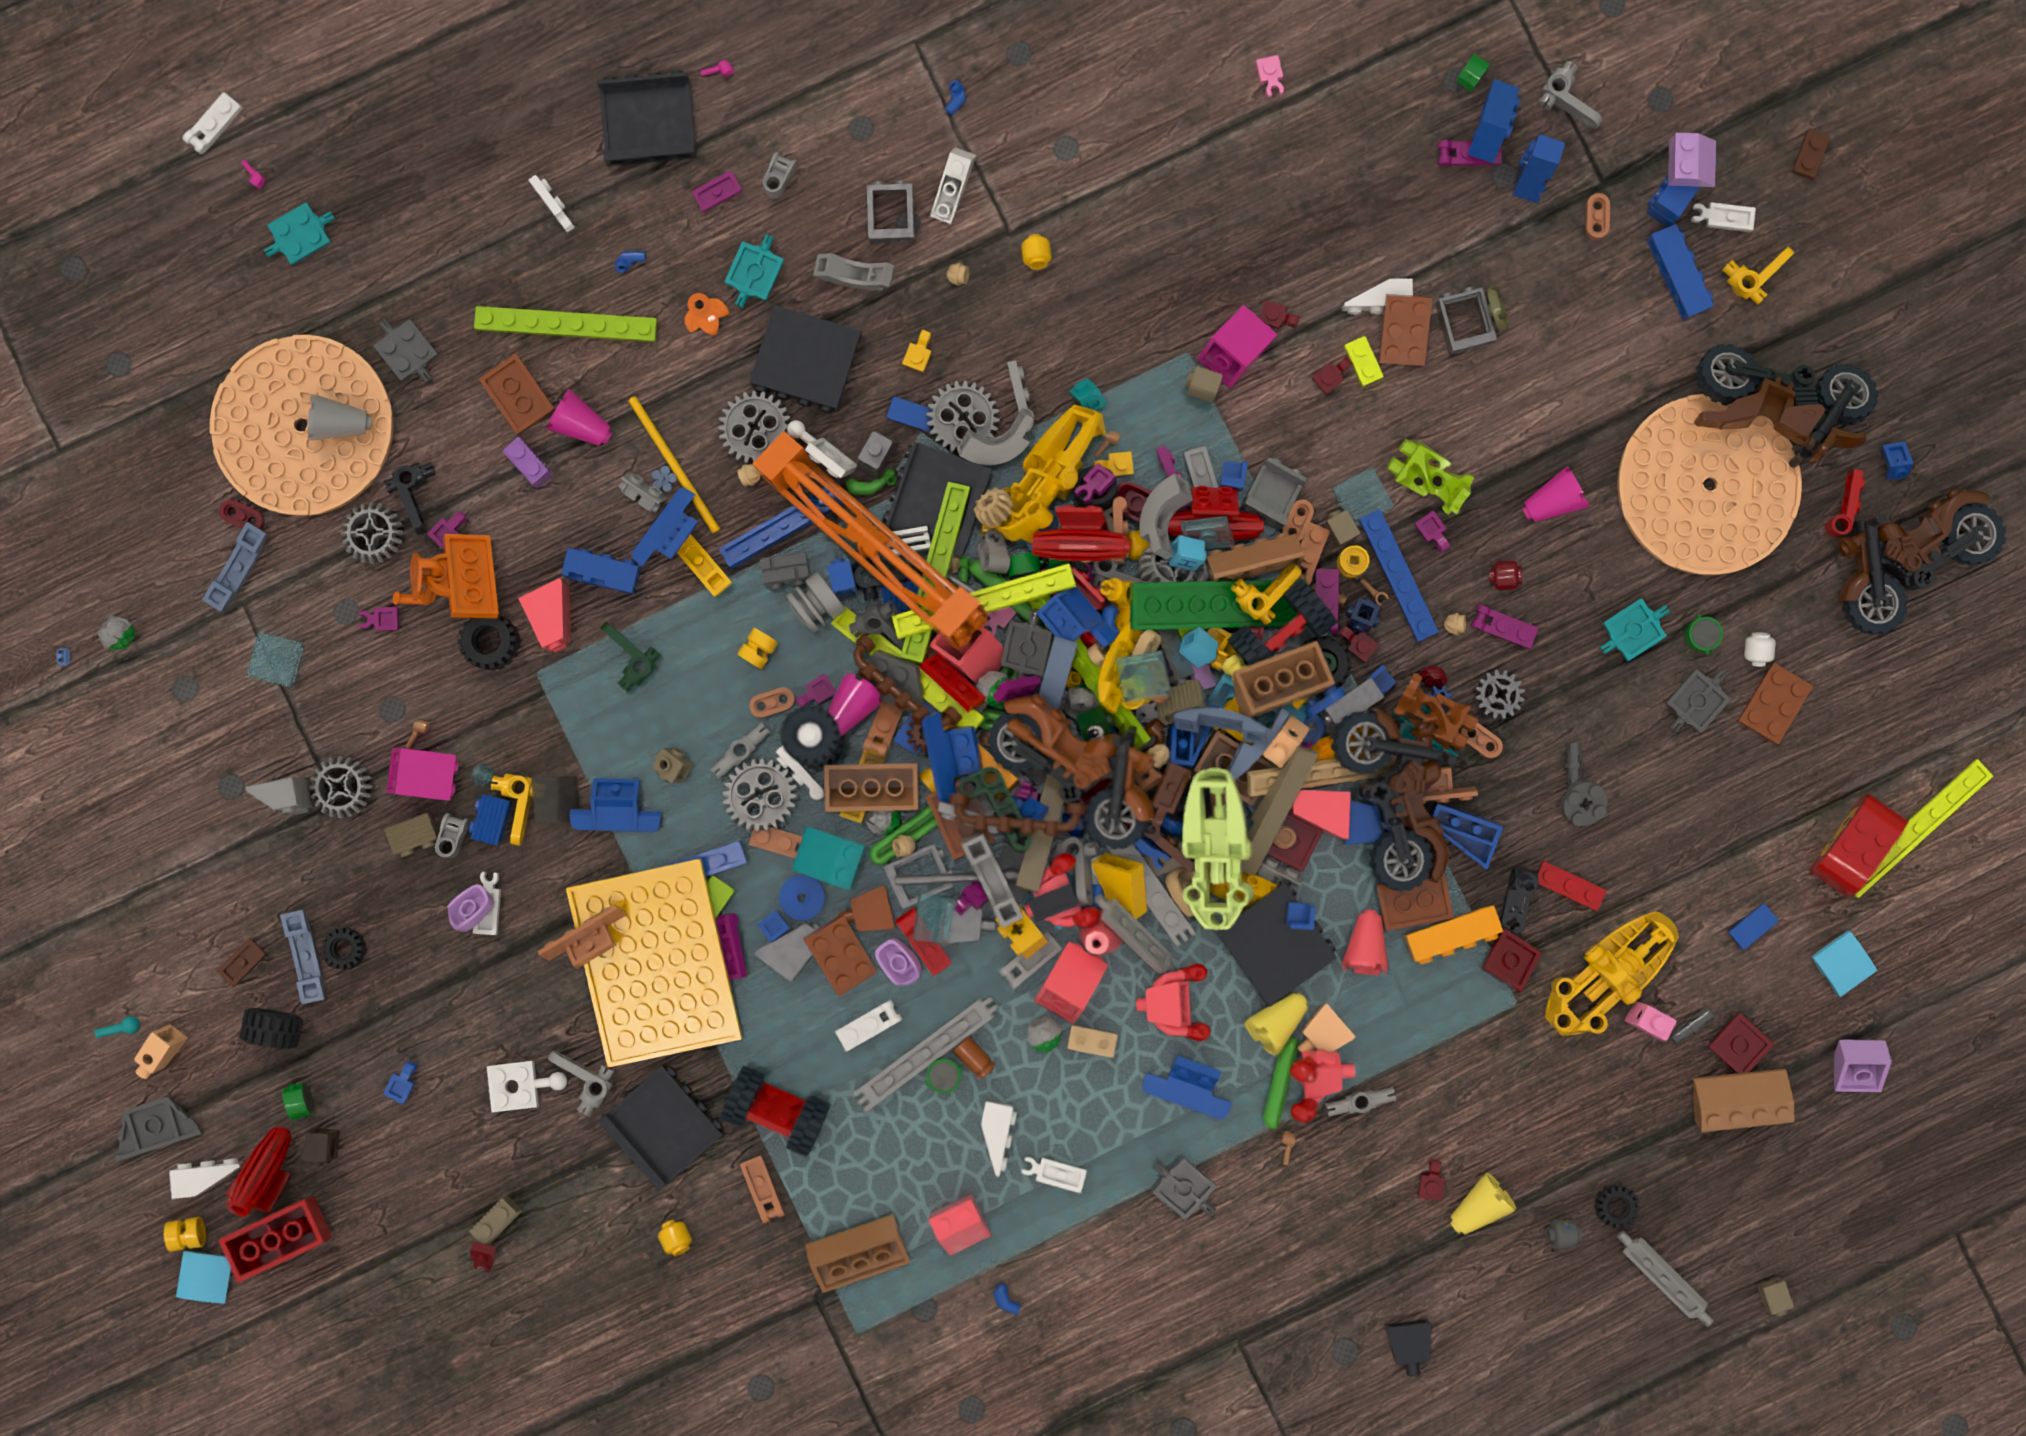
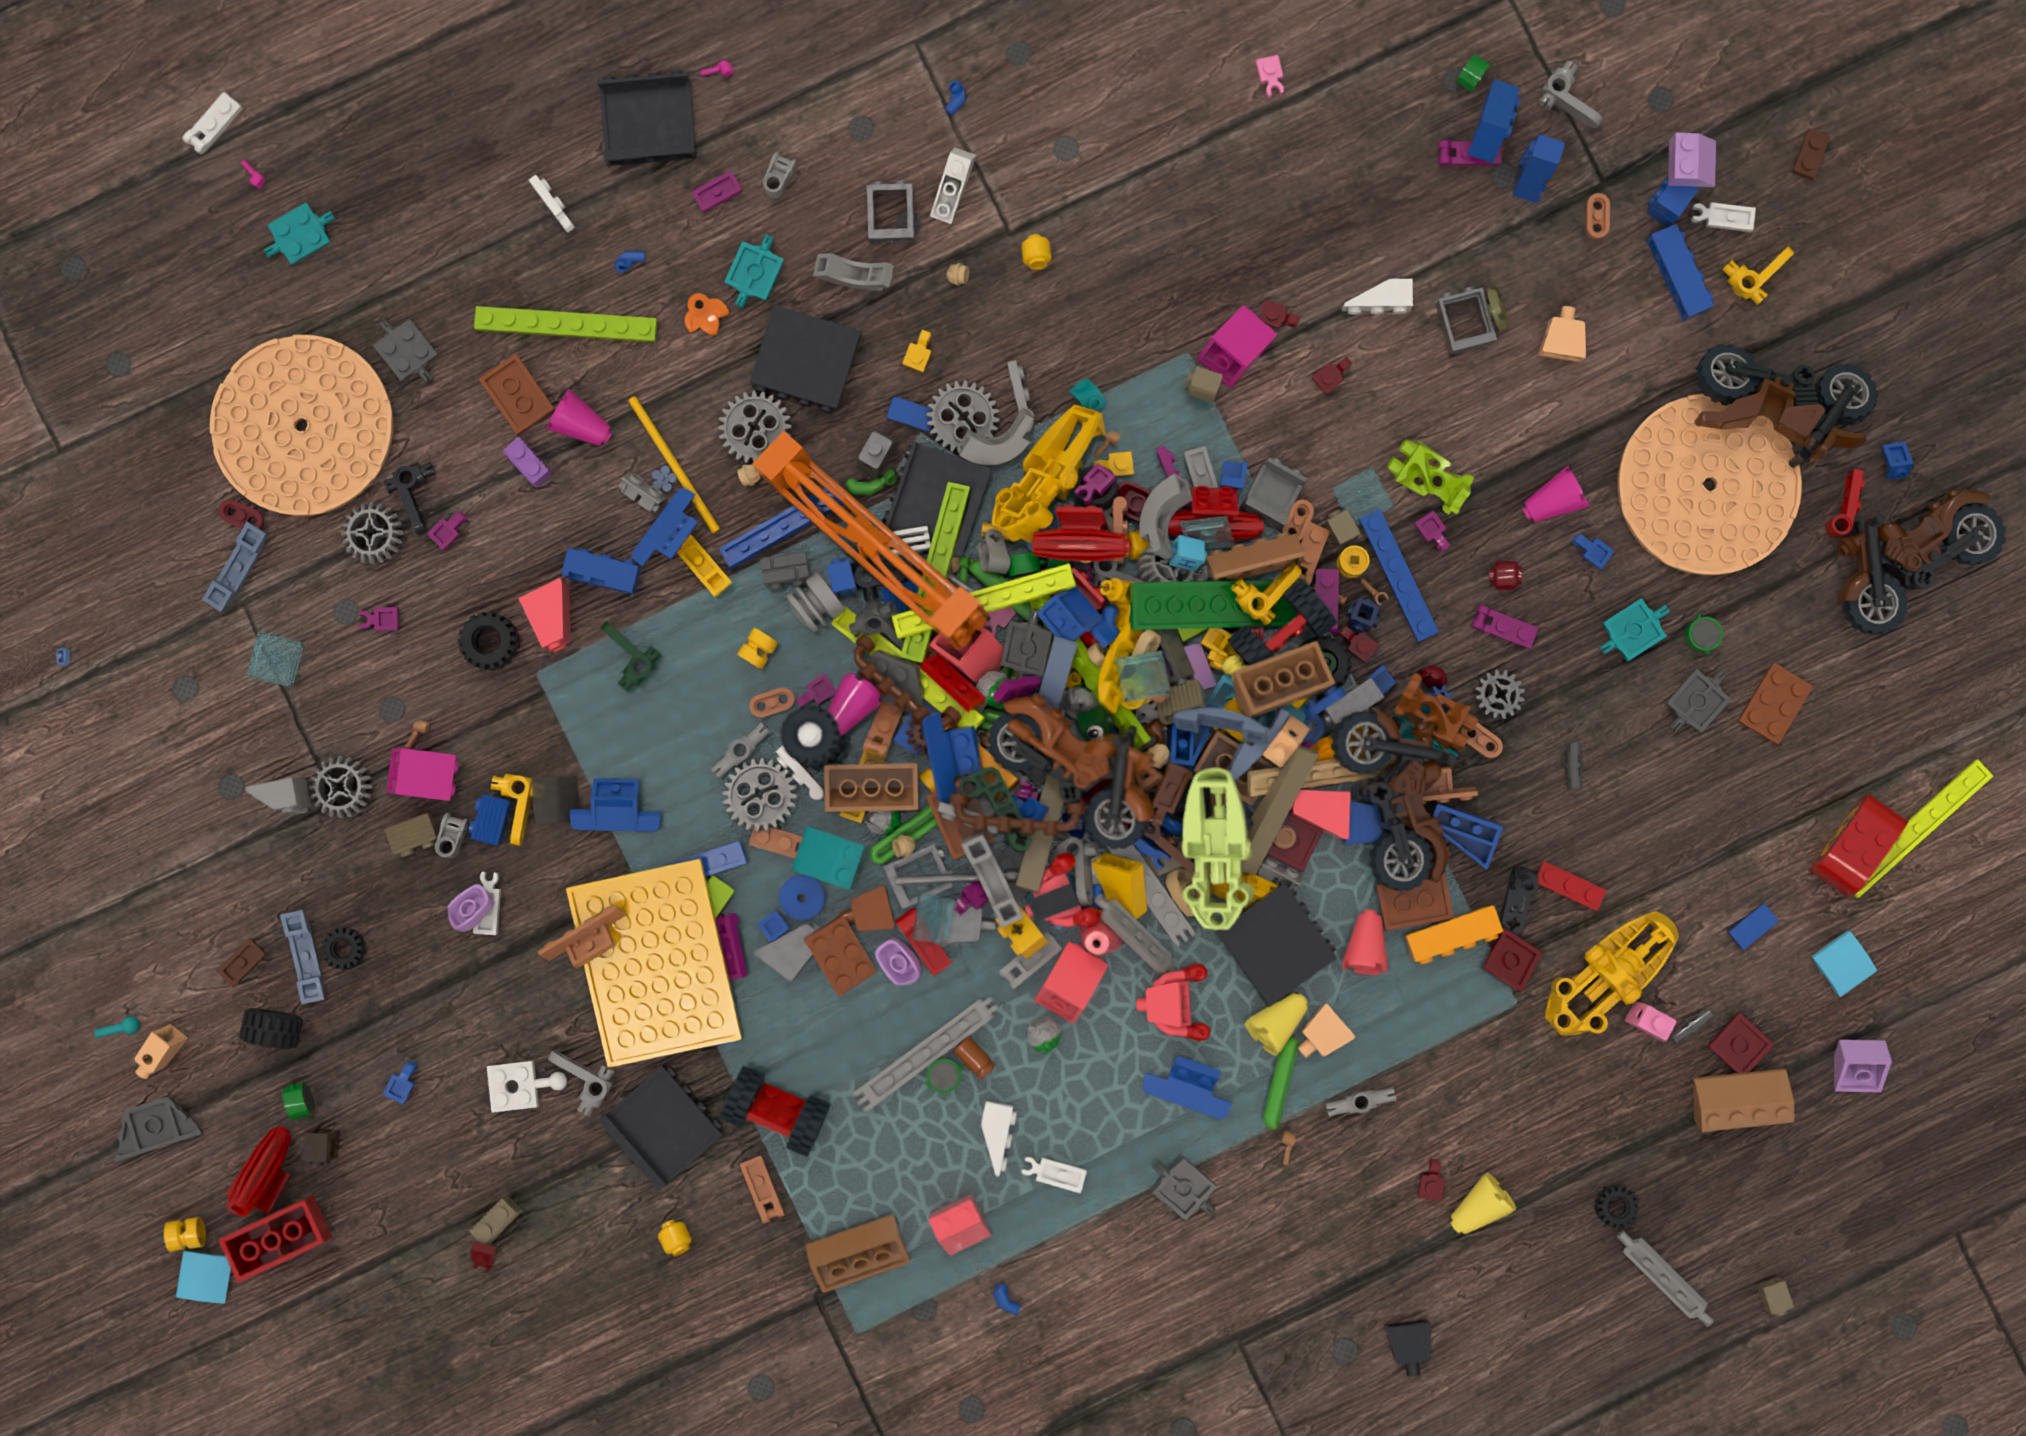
(116, 633): light grey piece -> none
(193, 1181): white slope -> none
(334, 419): light grey cone -> none
(460, 573): orange plate -> none
(482, 774): clear light blue plate -> none
(672, 765): dark tan brick -> none
(822, 451): white plate -> none
(867, 1026): white plate -> none
(993, 507): tan gear -> none
(1092, 1041): tan brick -> none
(1198, 647): medium azure brick -> none
(1300, 915): blue panel -> none
(1320, 1076): torso -> none
(1363, 361): neon yellow plate -> none
(1405, 329): dark orange plate -> none
(1455, 624): tan plate -> none
(1563, 1233): dark grey head -> none
(1564, 337): none -> light nougat torso
(1574, 797): dark grey plate -> none
(1595, 552): none -> blue plate
(1759, 649): white head -> none

